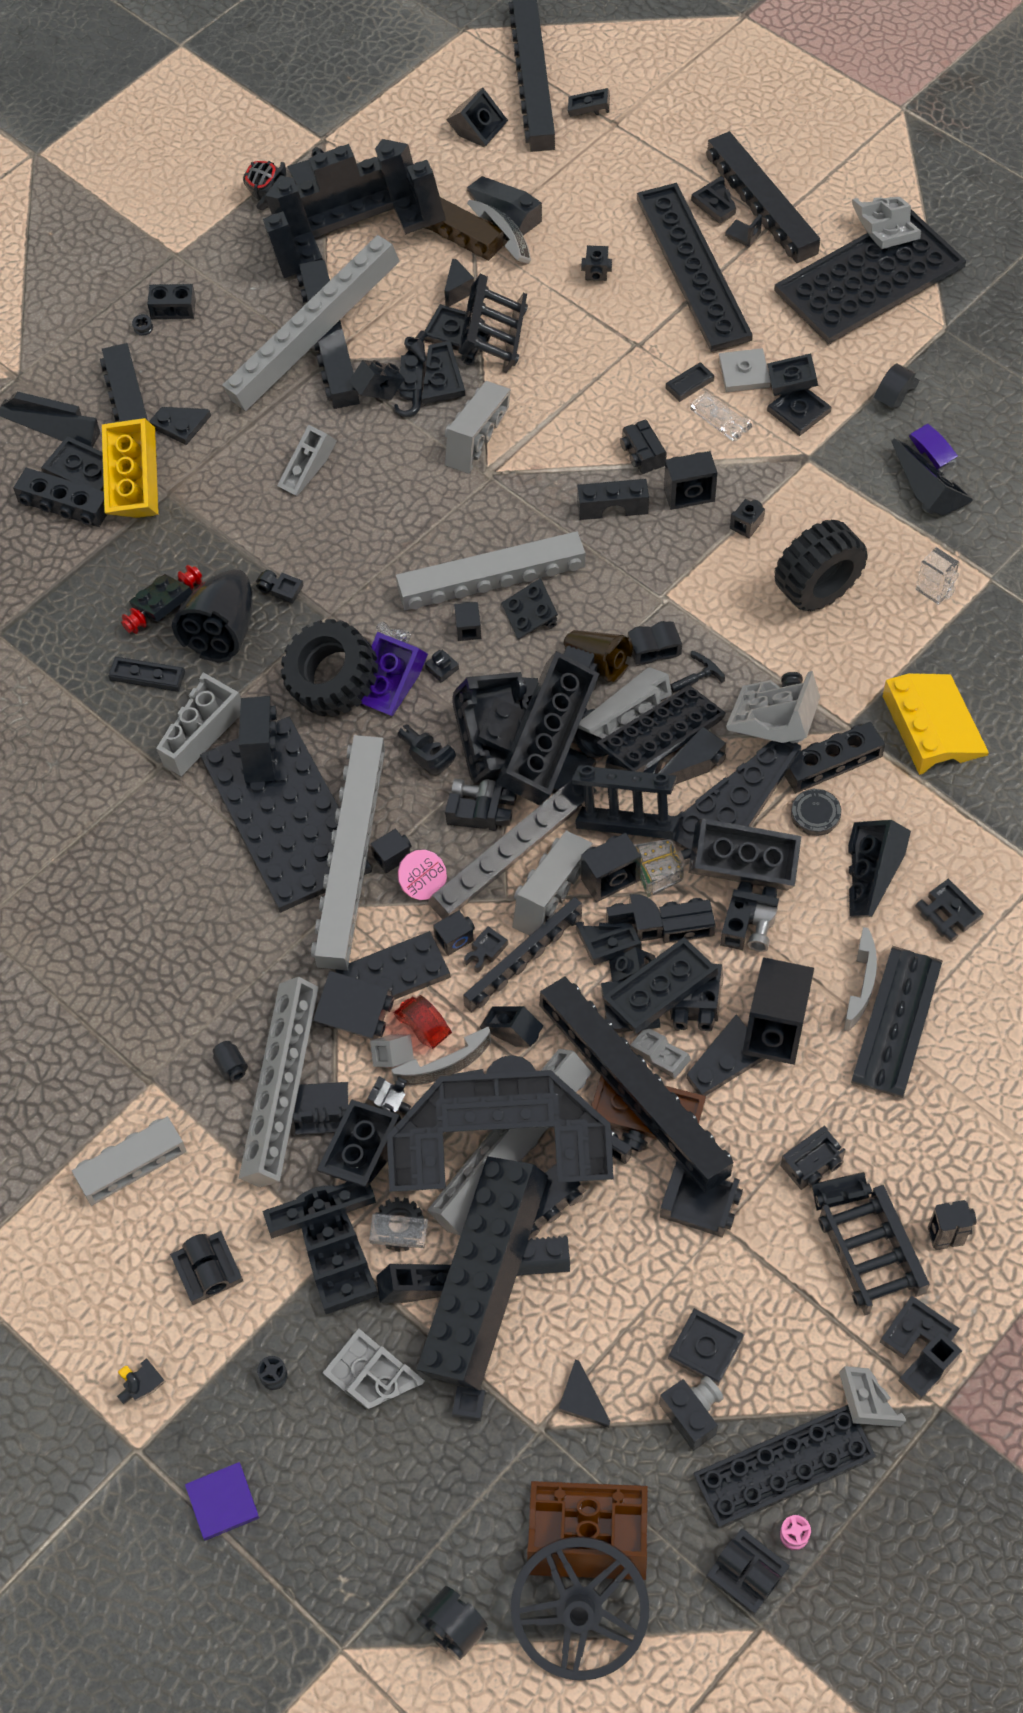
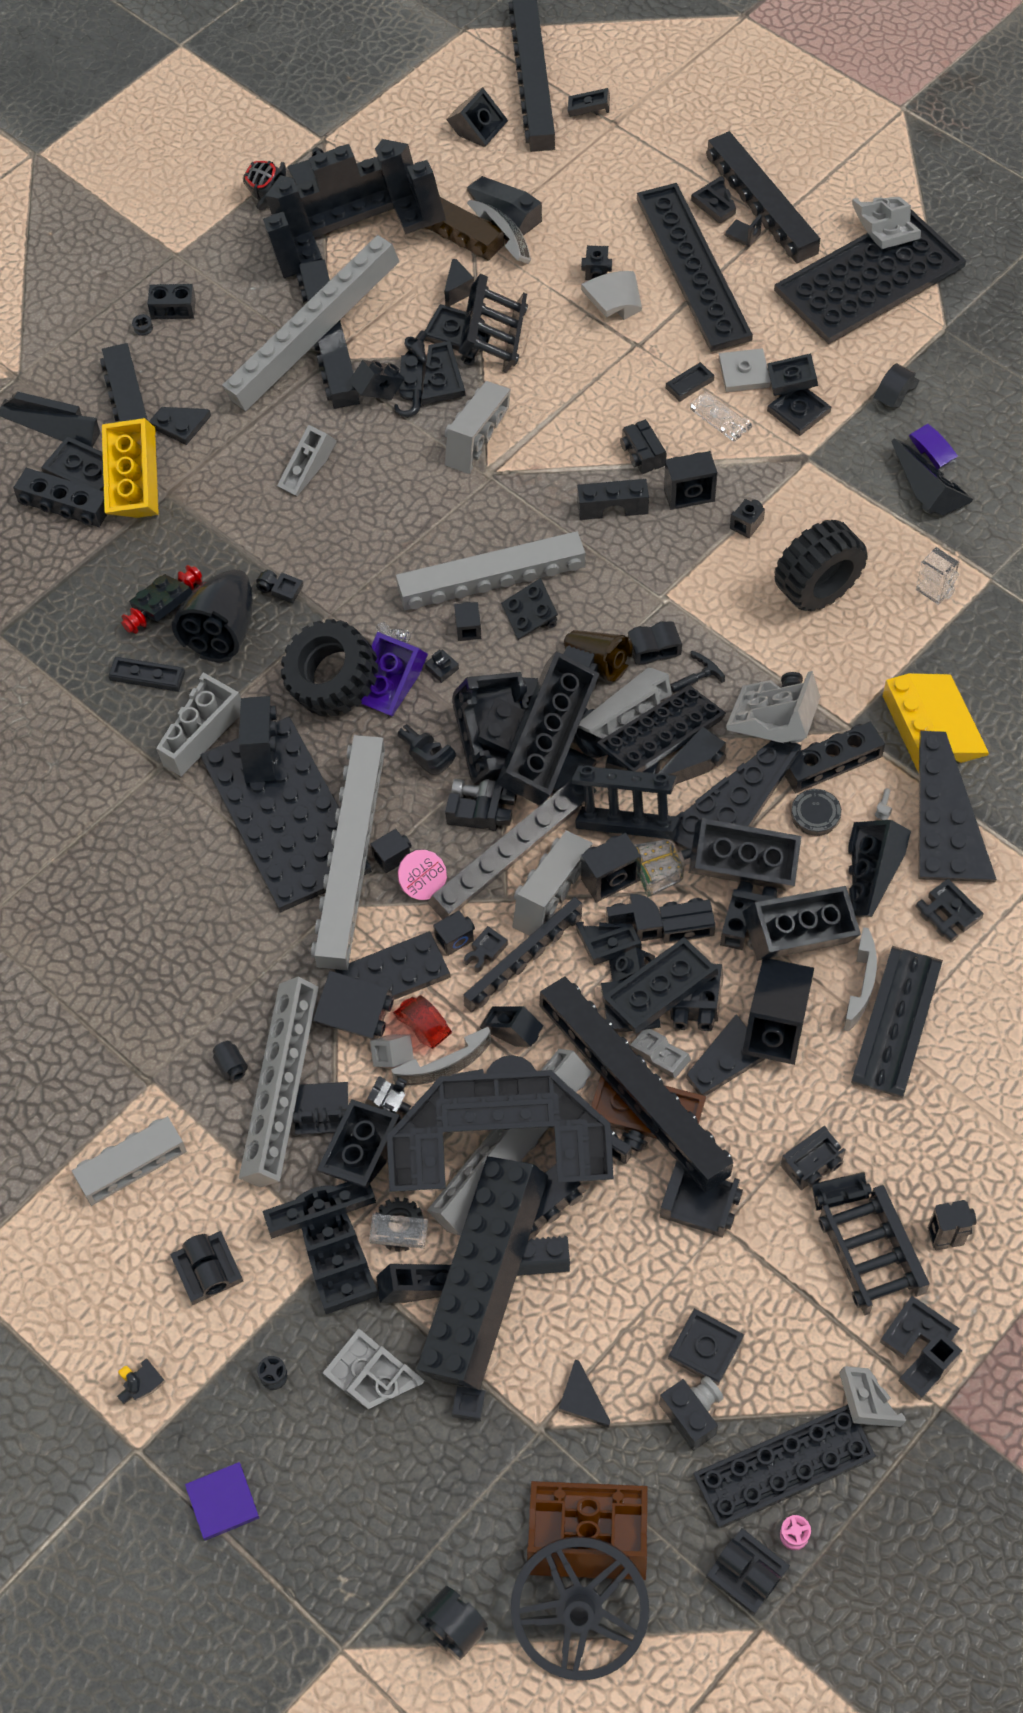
(614, 293): none -> light grey slope
(801, 923): none -> black brick
(884, 811): none -> light grey hand
(947, 825): none -> black wing

